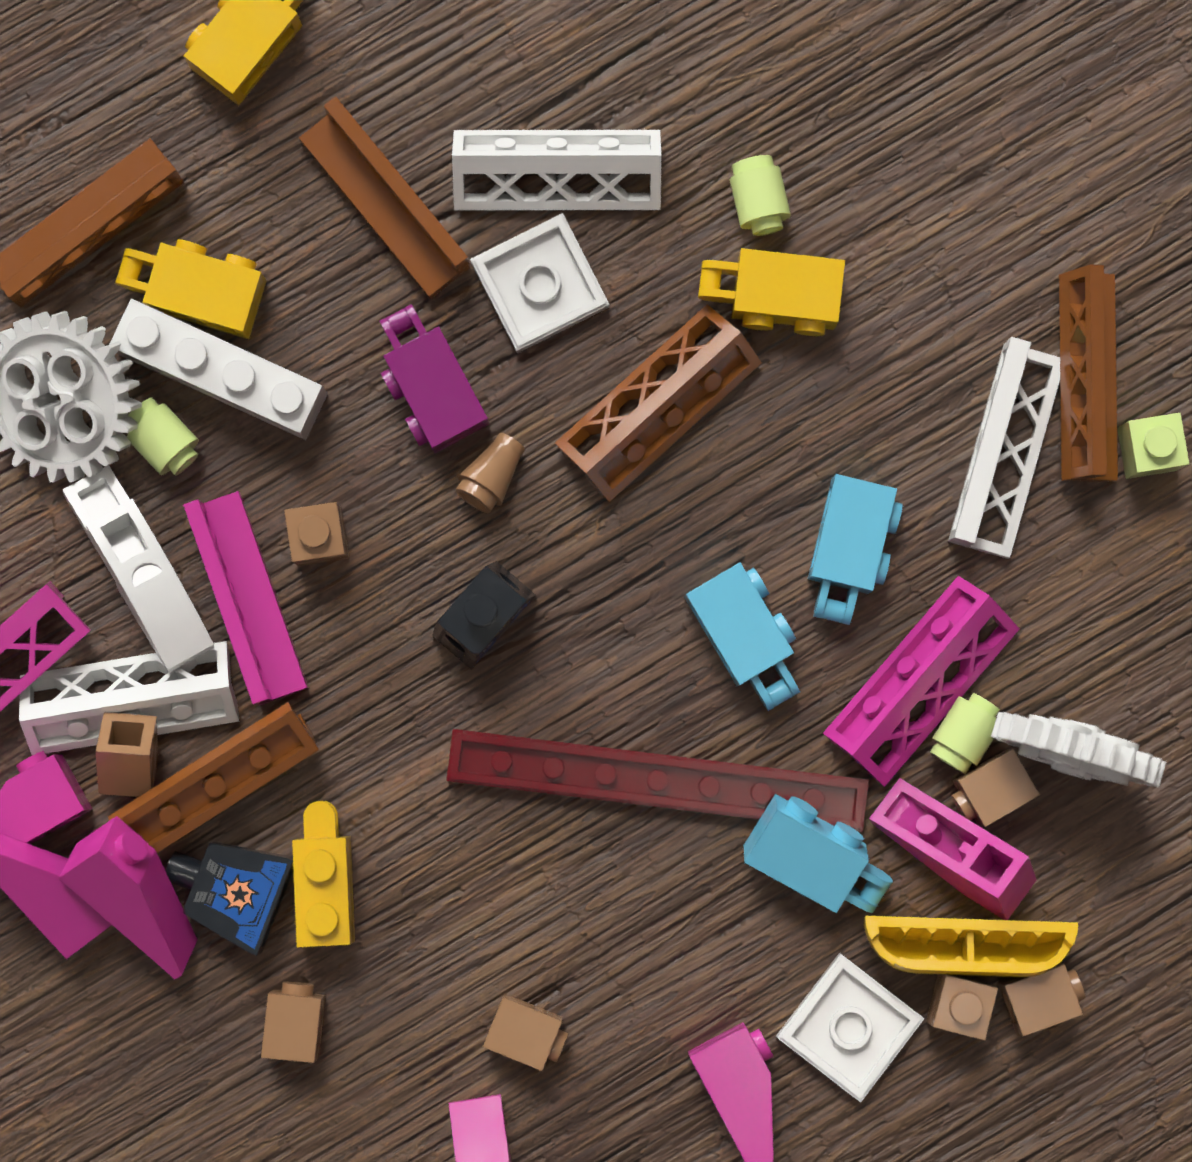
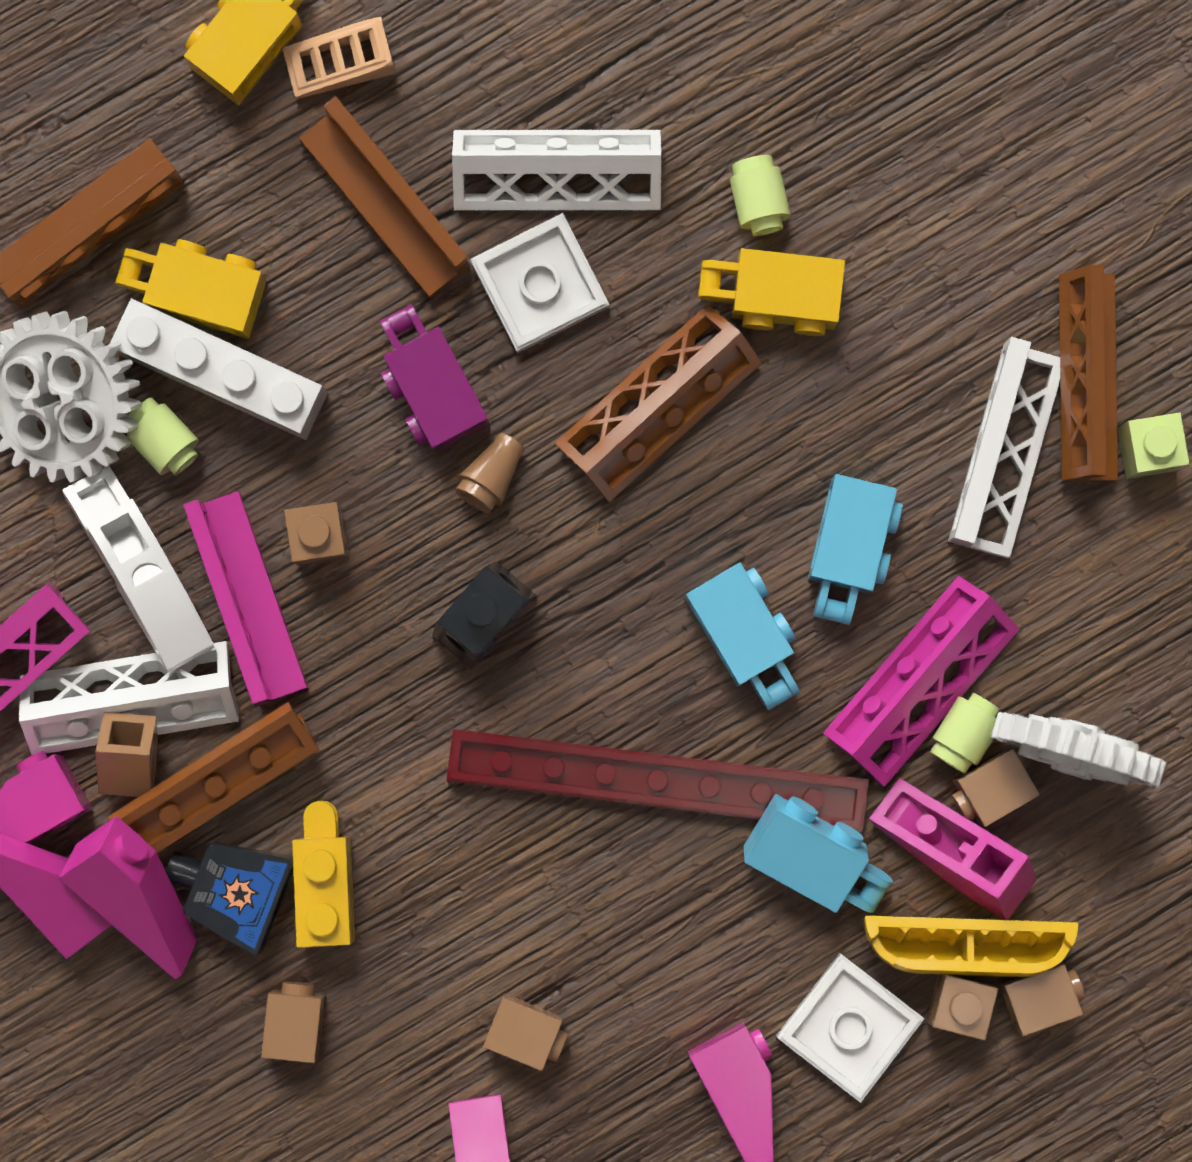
(332, 41): none -> light nougat slope

